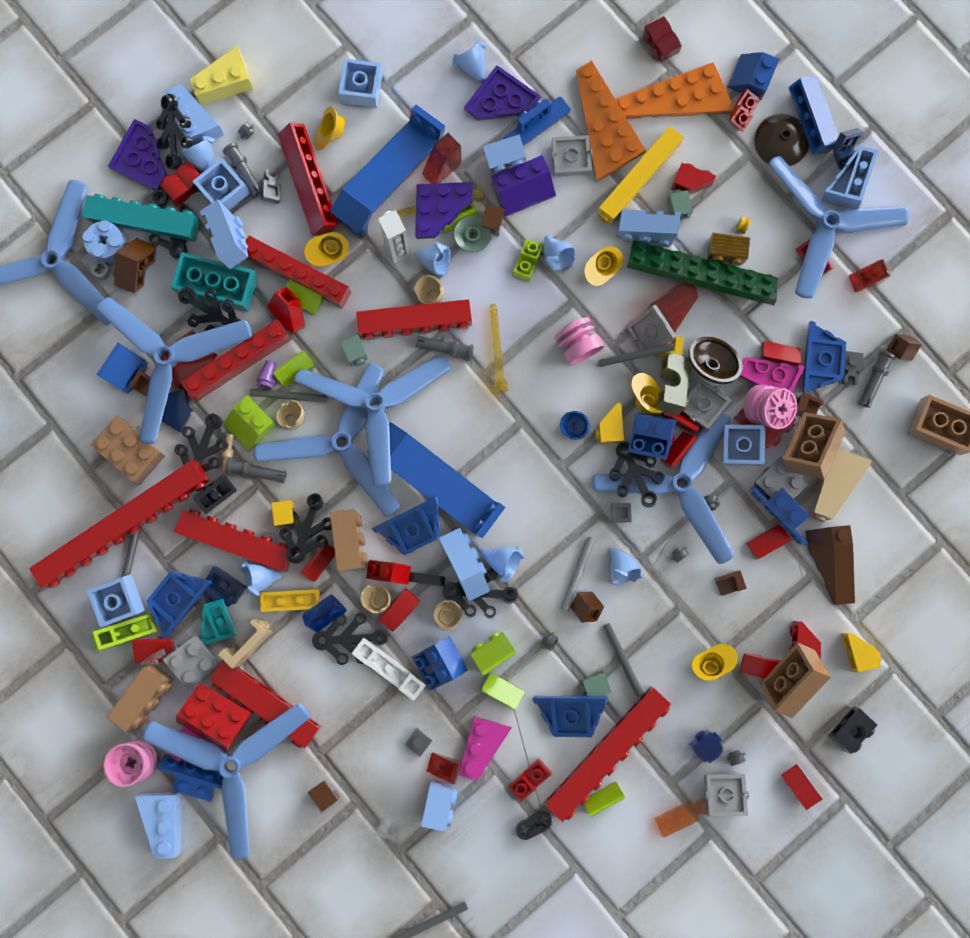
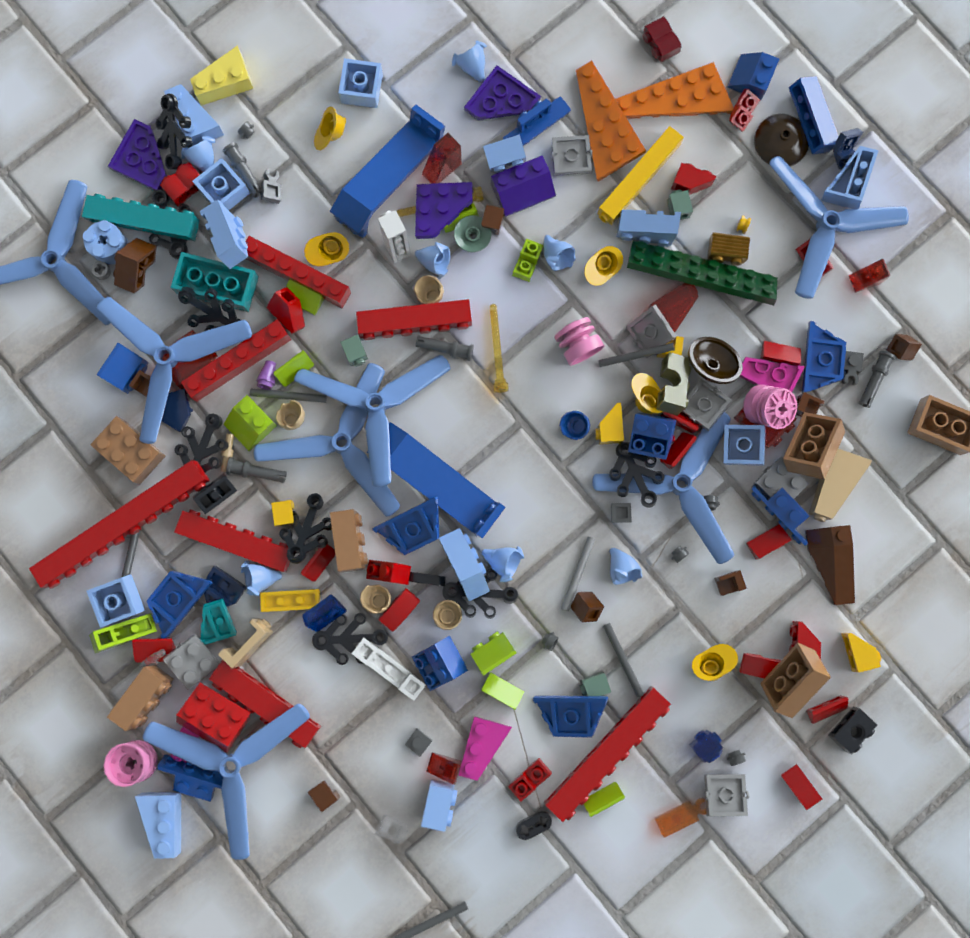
(307, 179): red brick -> none
(827, 708): none -> red slope

